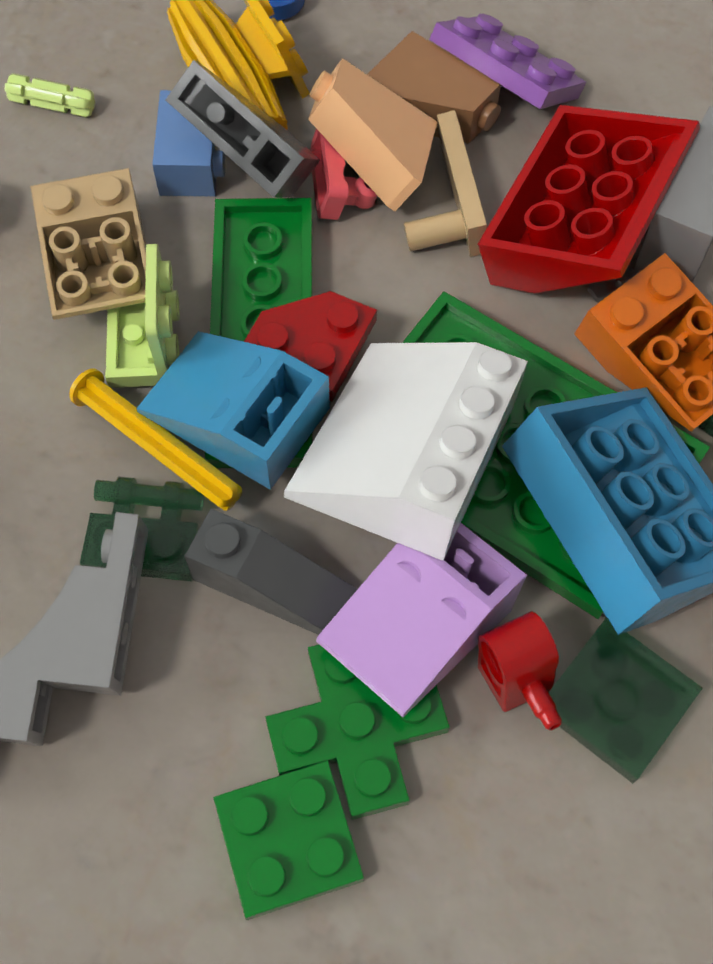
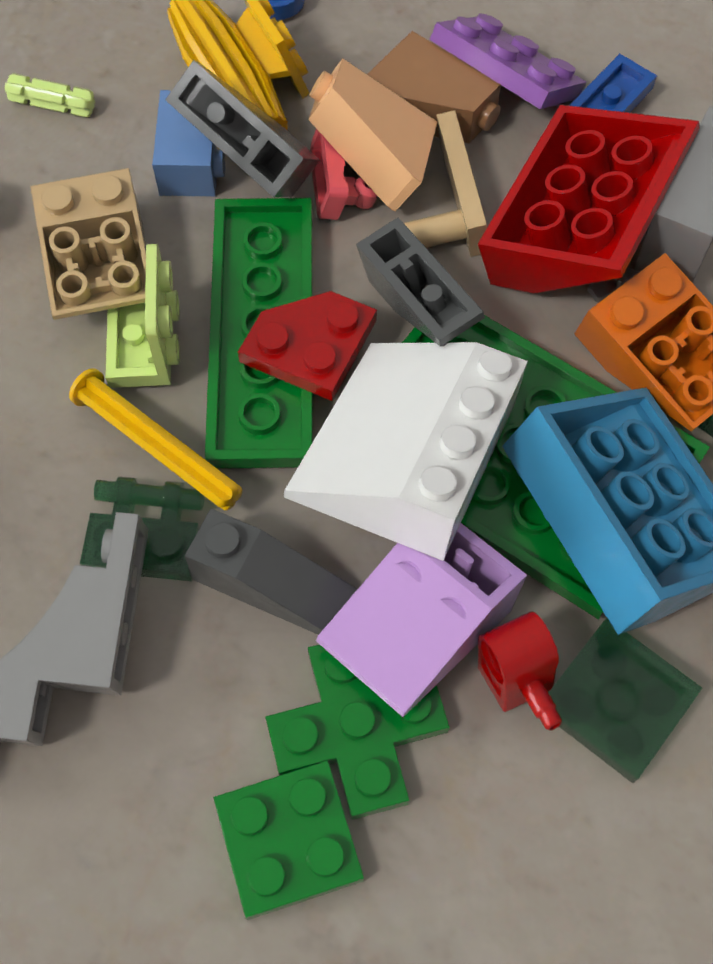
(240, 403): dark azure slope -> none
(417, 283): none -> dark grey slope
(617, 87): none -> blue plate

